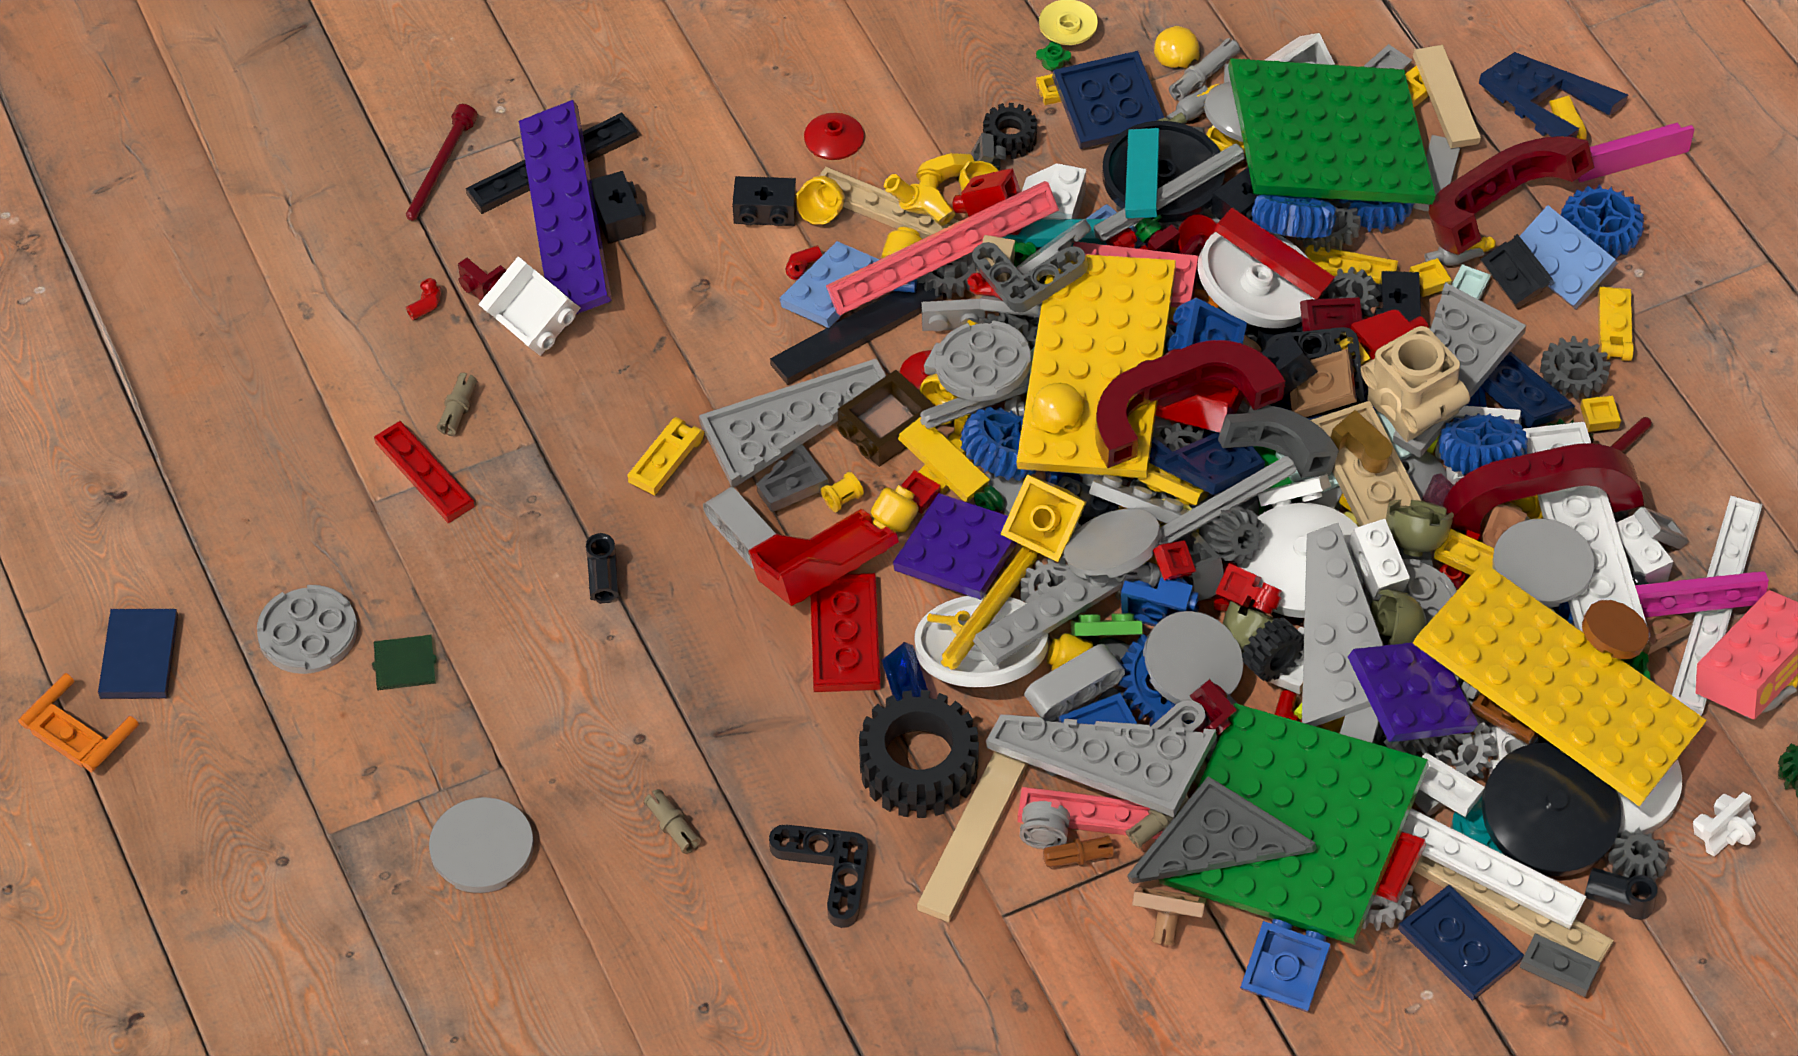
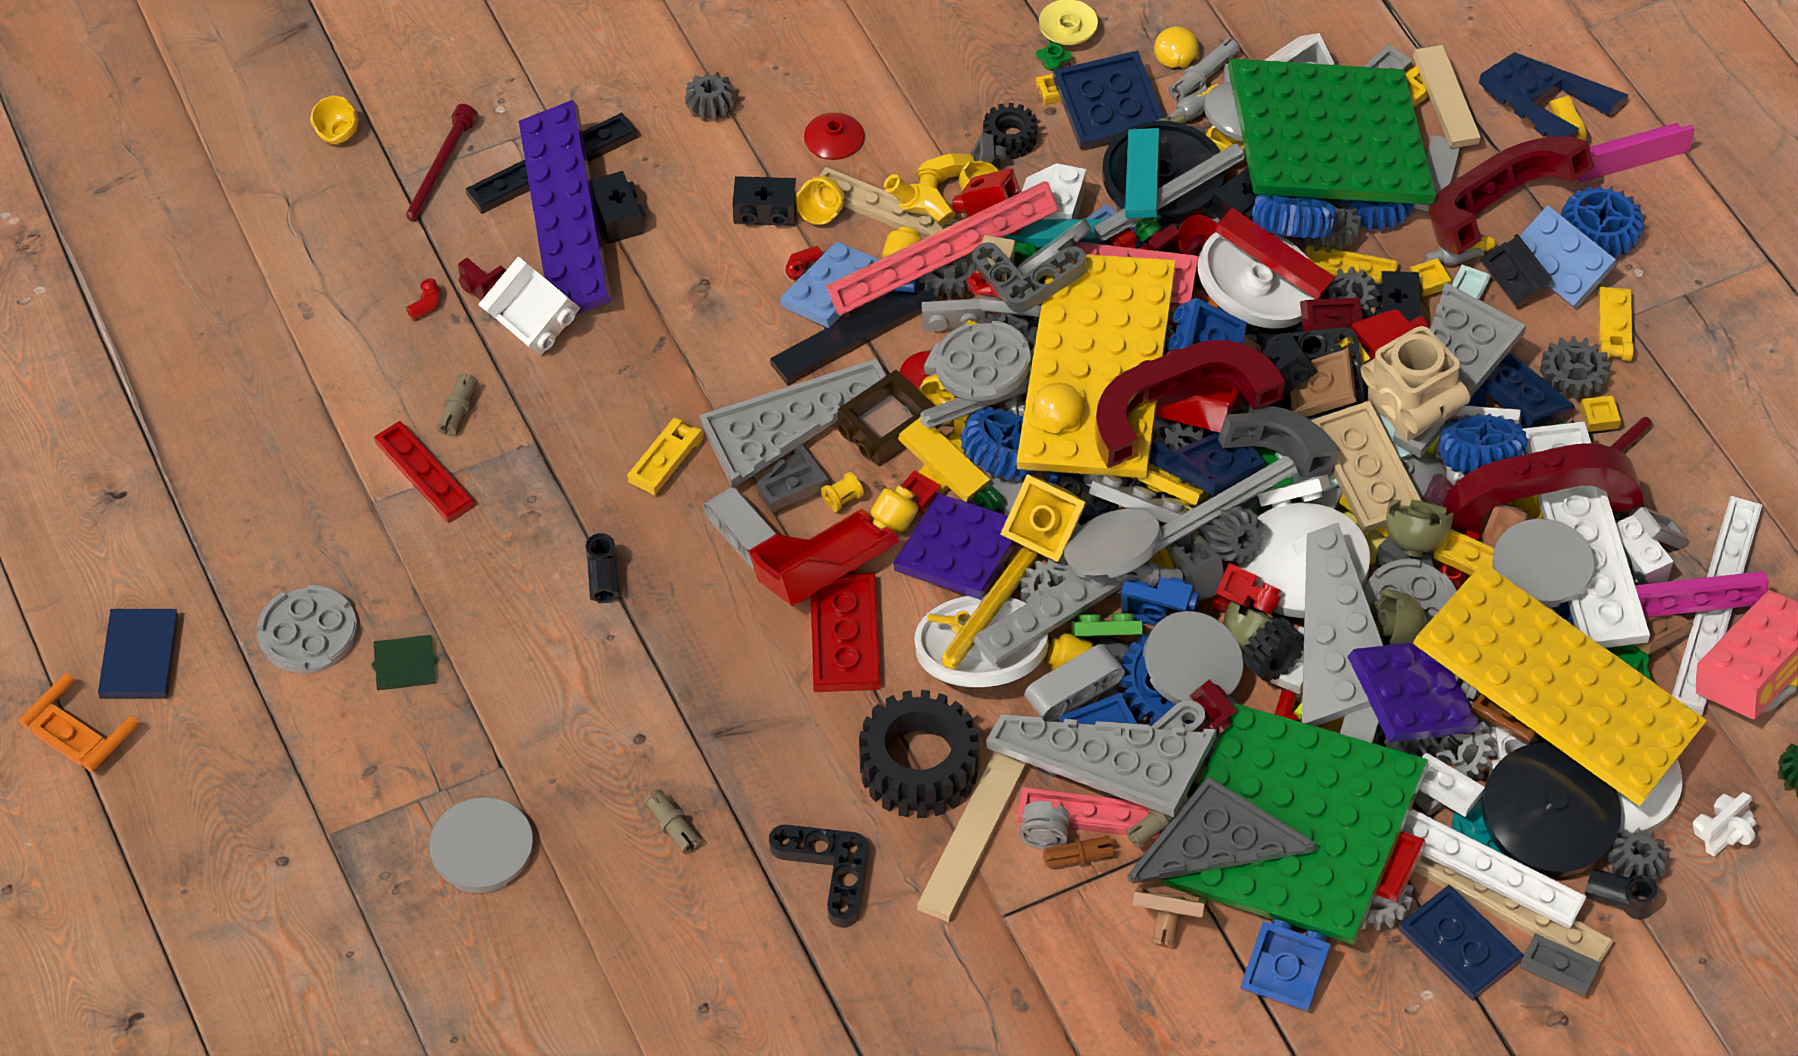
(334, 119): none -> yellow hair
(710, 96): none -> dark grey gear
(904, 671): clear blue plate -> none
(1174, 560): red plate -> none
(1363, 441): pearl gold leg -> none
(1378, 558): white brick -> none
(1615, 629): dark orange tile -> none

